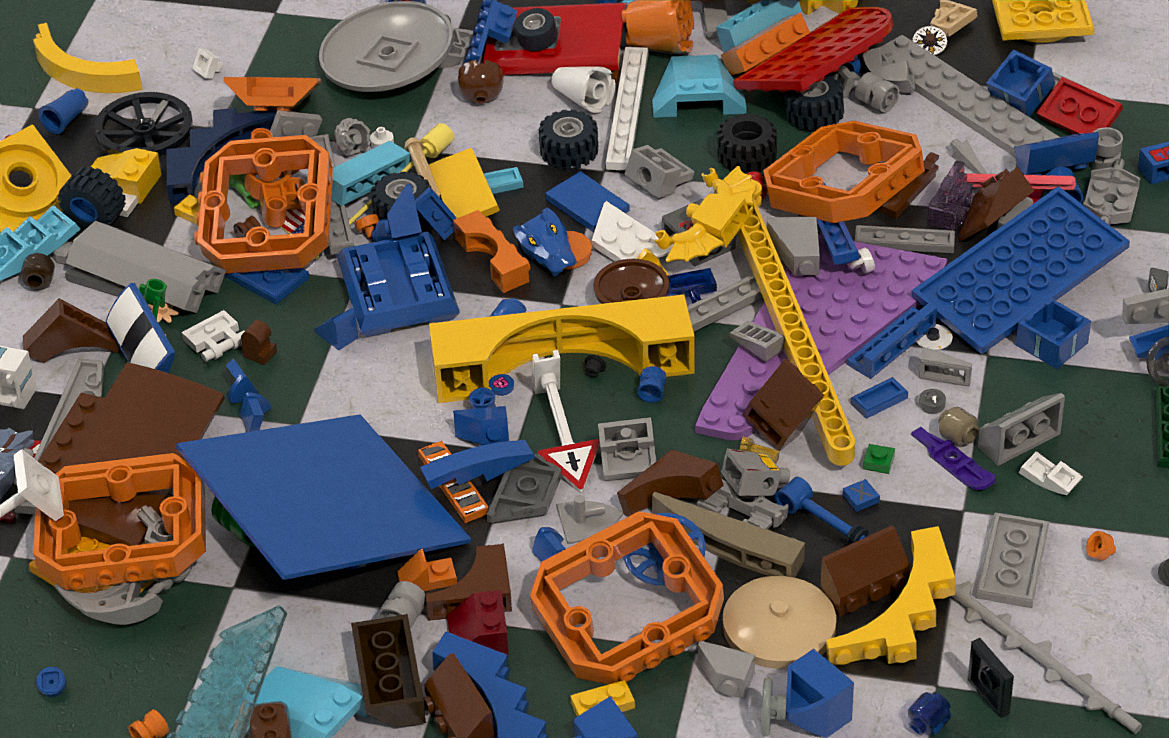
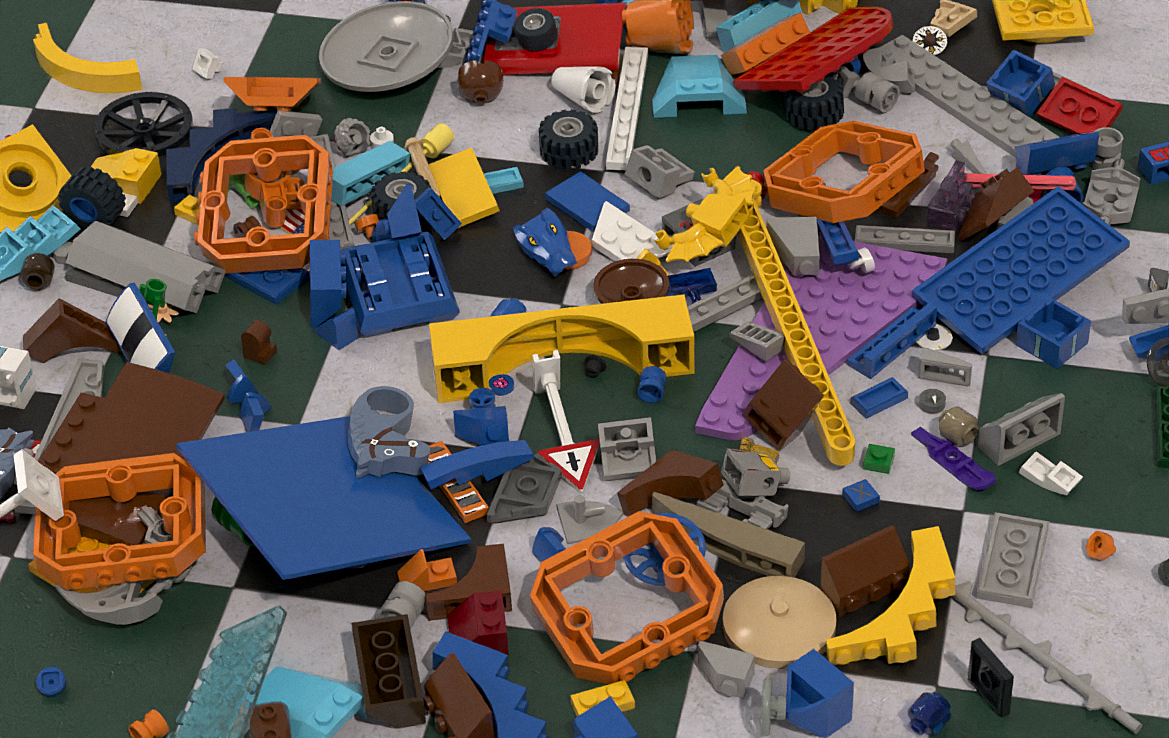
(62, 111): blue plant -> none
(211, 331): white plate -> none
(326, 279): none -> blue slope
(379, 439): none -> sand blue animal
(507, 266): orange arch -> none
(747, 143): black tyre -> none
(798, 495): blue piece -> none

